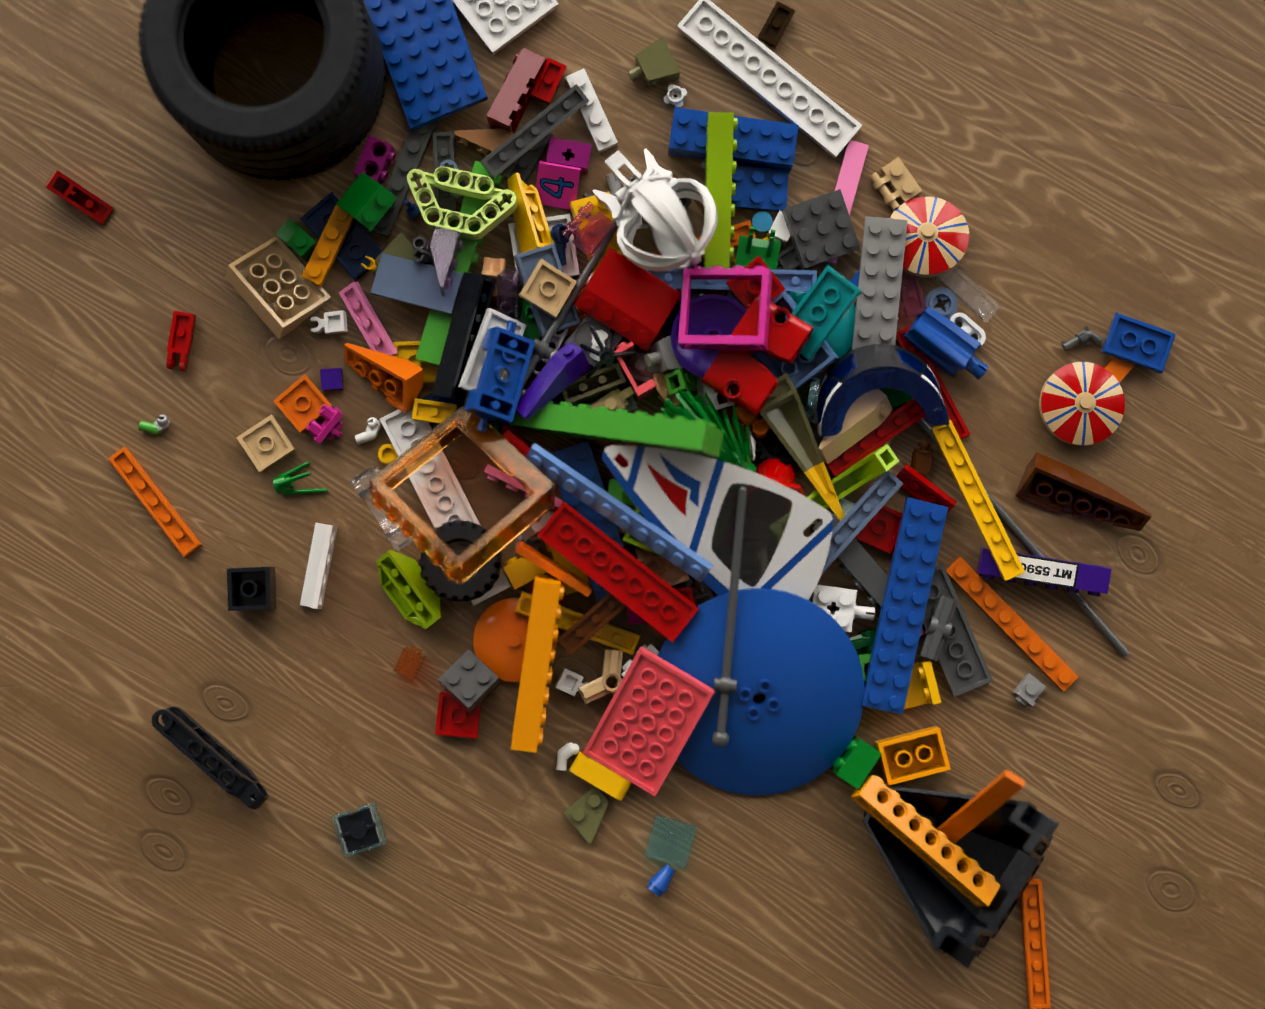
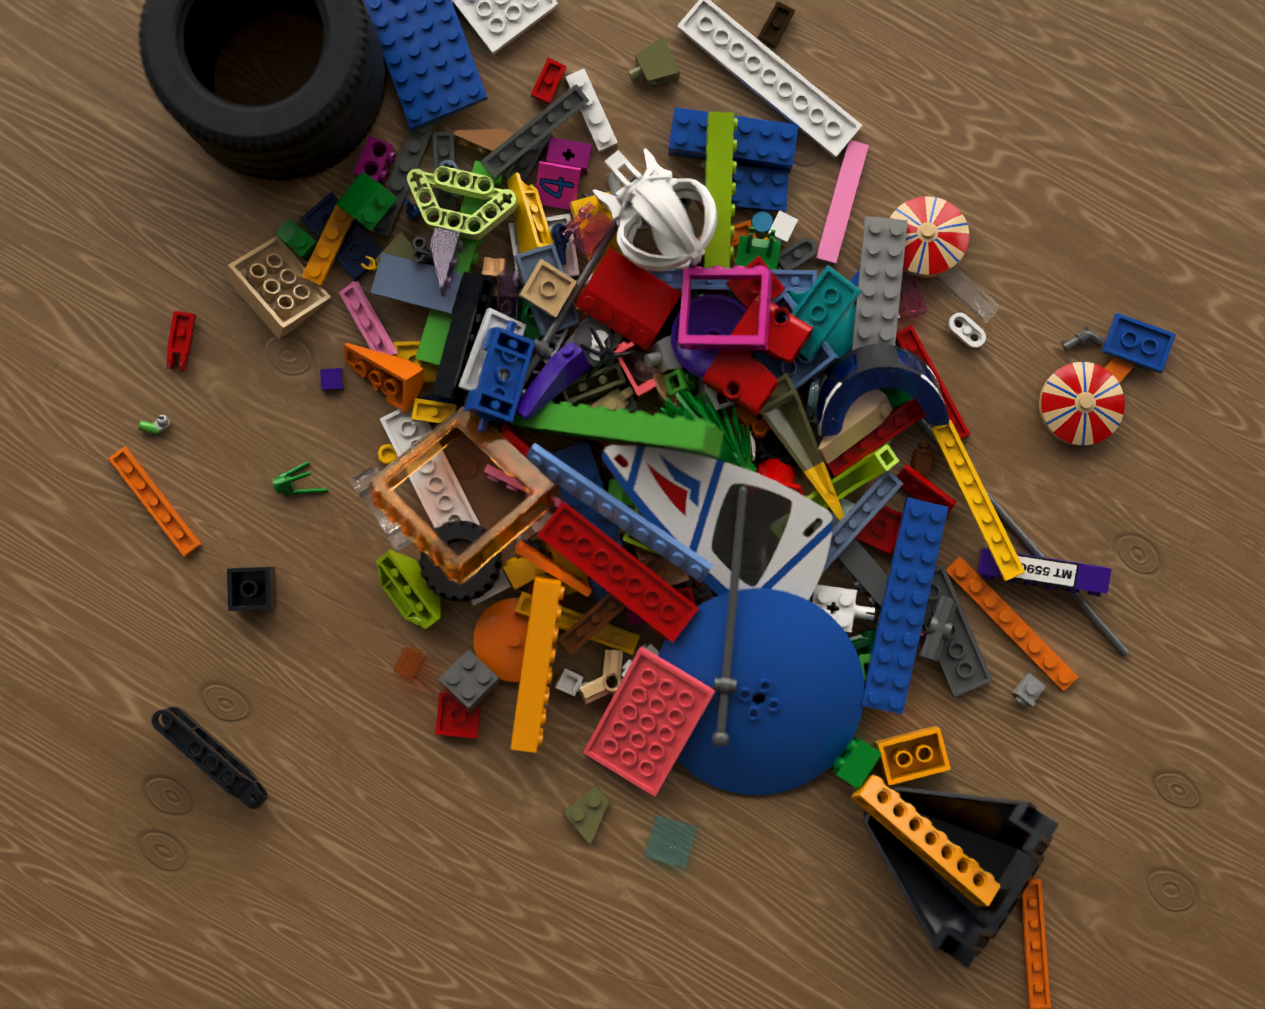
(78, 197): red slope -> none
(266, 443): tan plate -> none
(301, 403): orange plate -> none
(318, 565): white fence -> none
(329, 425): dark pink hips -> none
(333, 323): white plate -> none
(359, 829): piece -> none
(371, 431): white arm -> none
(516, 91): wedge -> none
(564, 753): white arm -> none
(600, 776): yellow beam -> none
(660, 881): blue cone -> none
(680, 92): white plate -> none
(821, 229): dark grey plate -> none
(900, 180): tan plate -> none
(922, 686): yellow bracket -> none
(942, 294): sand blue gear -> none
(945, 344): blue piece -> none
(981, 806): orange tile -> none
(1074, 492): reddish brown wedge -> none

